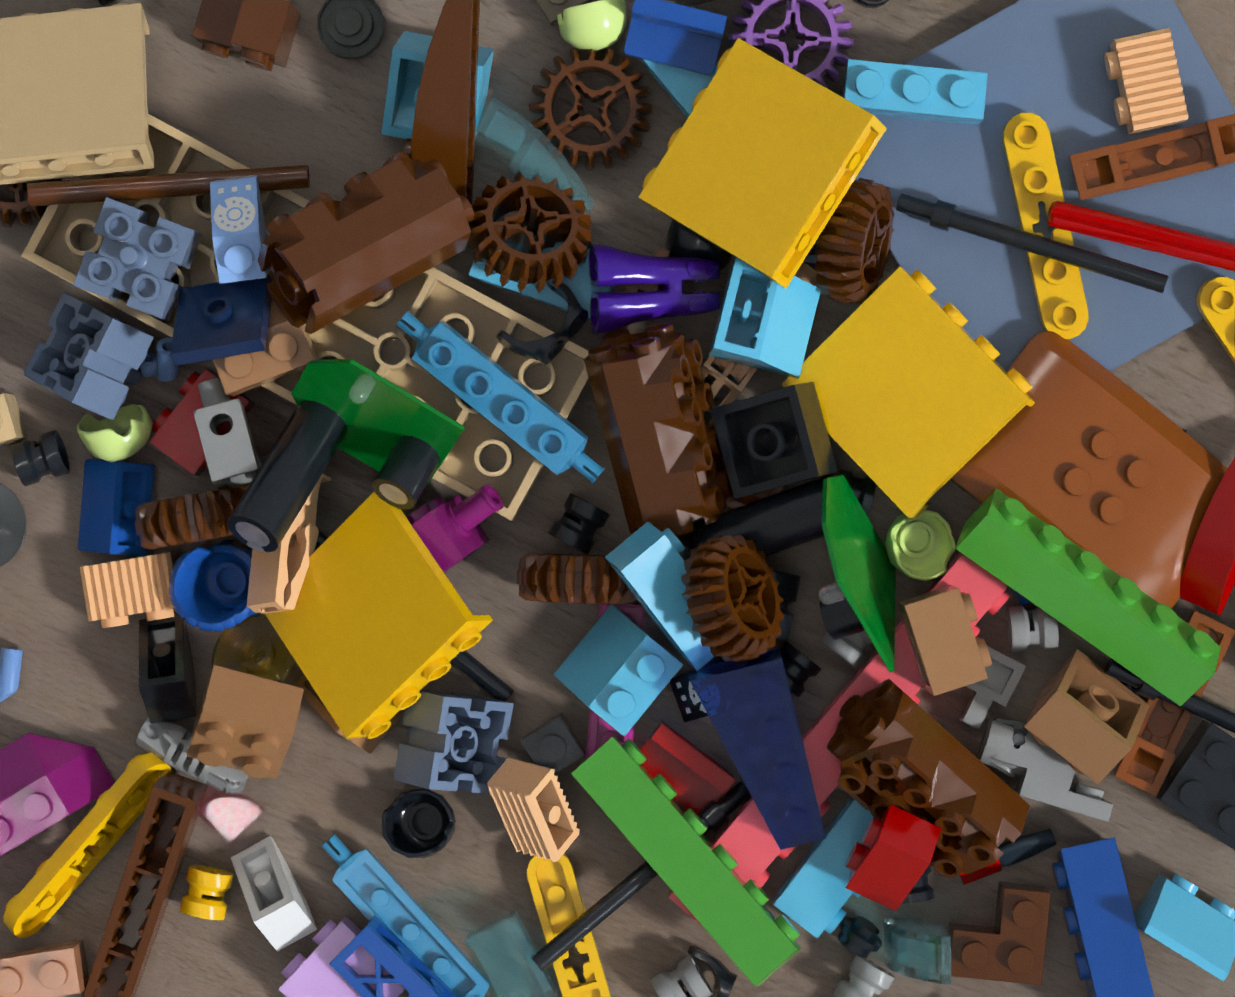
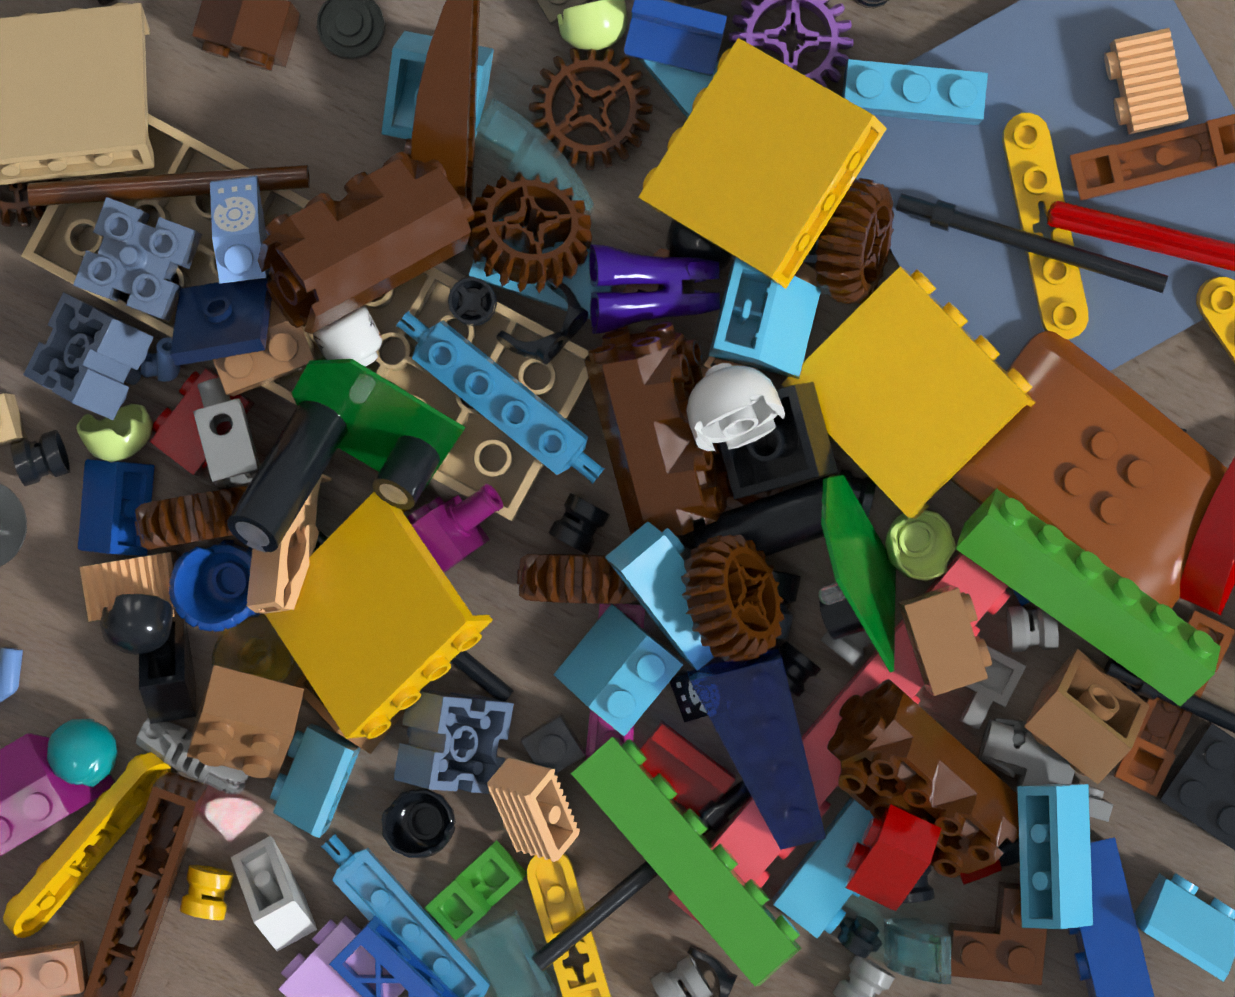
(82, 752): none -> teal hair
(137, 623): none -> black hair
(315, 779): none -> medium azure slope
(350, 337): none -> white head
(467, 296): none -> black wheel
(476, 890): none -> bright green slope
(732, 407): none -> white cylinder
(1055, 856): none -> medium azure brick

